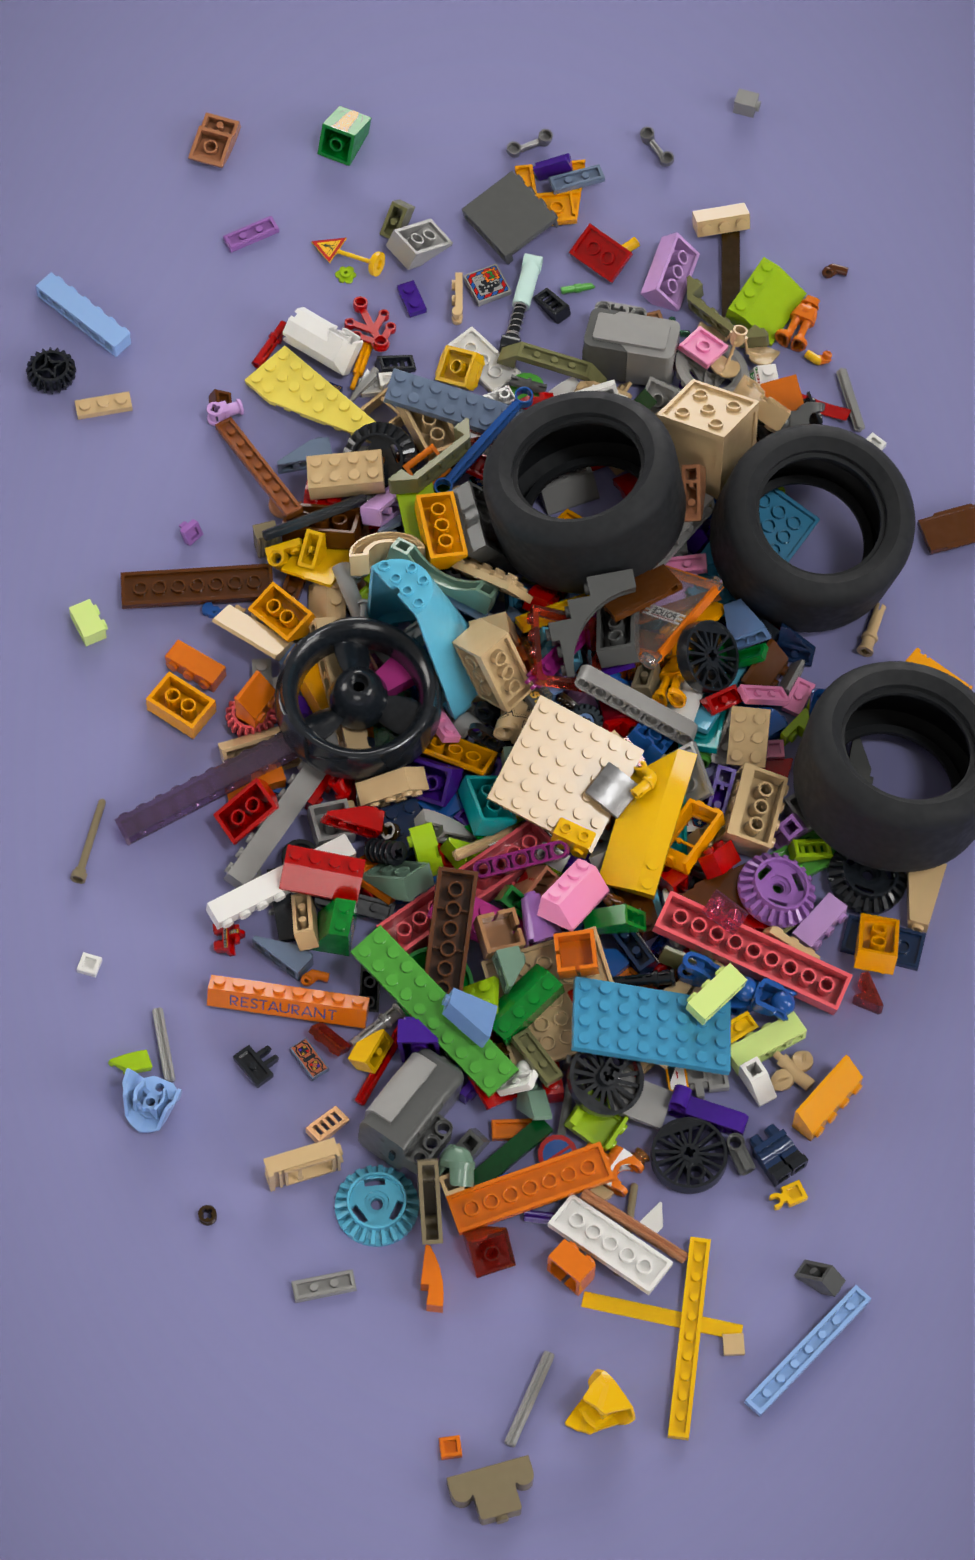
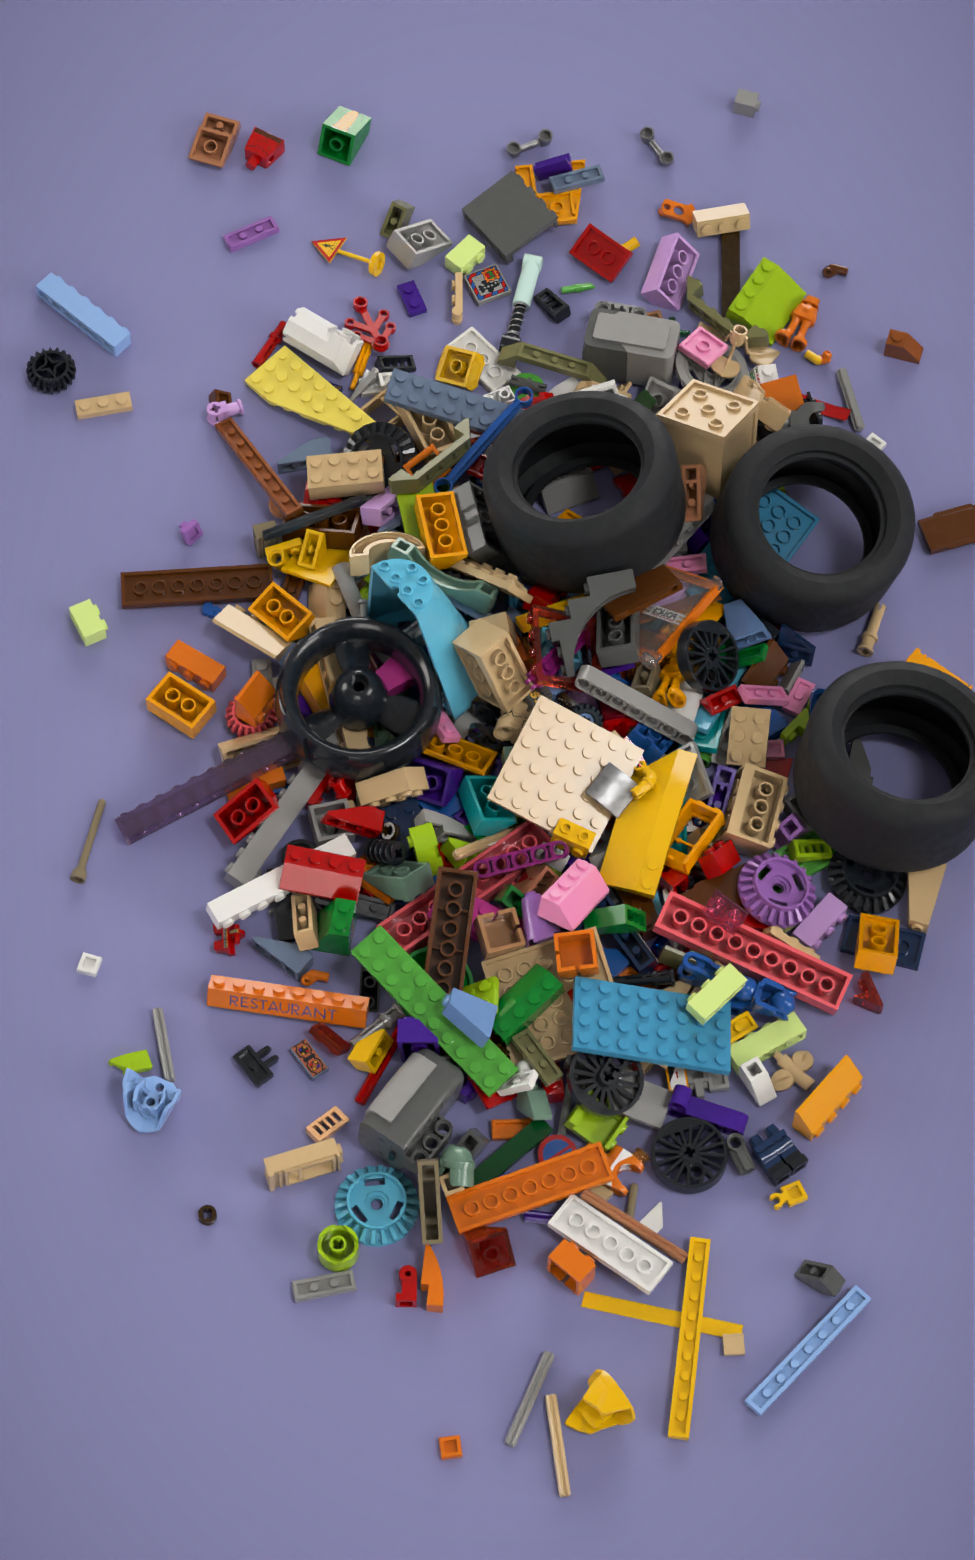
(263, 149): none -> red torso
(338, 1259): none -> lime brick
(345, 274): lime plant -> none
(408, 1281): none -> red leg
(465, 256): none -> yellowish green brick
(493, 1489): dark tan brick -> none
(508, 965): sand green slope -> none
(557, 1445): none -> tan axle
(613, 899): reddish brown arm -> none
(668, 211): none -> orange piece
(903, 347): none -> dark orange slope

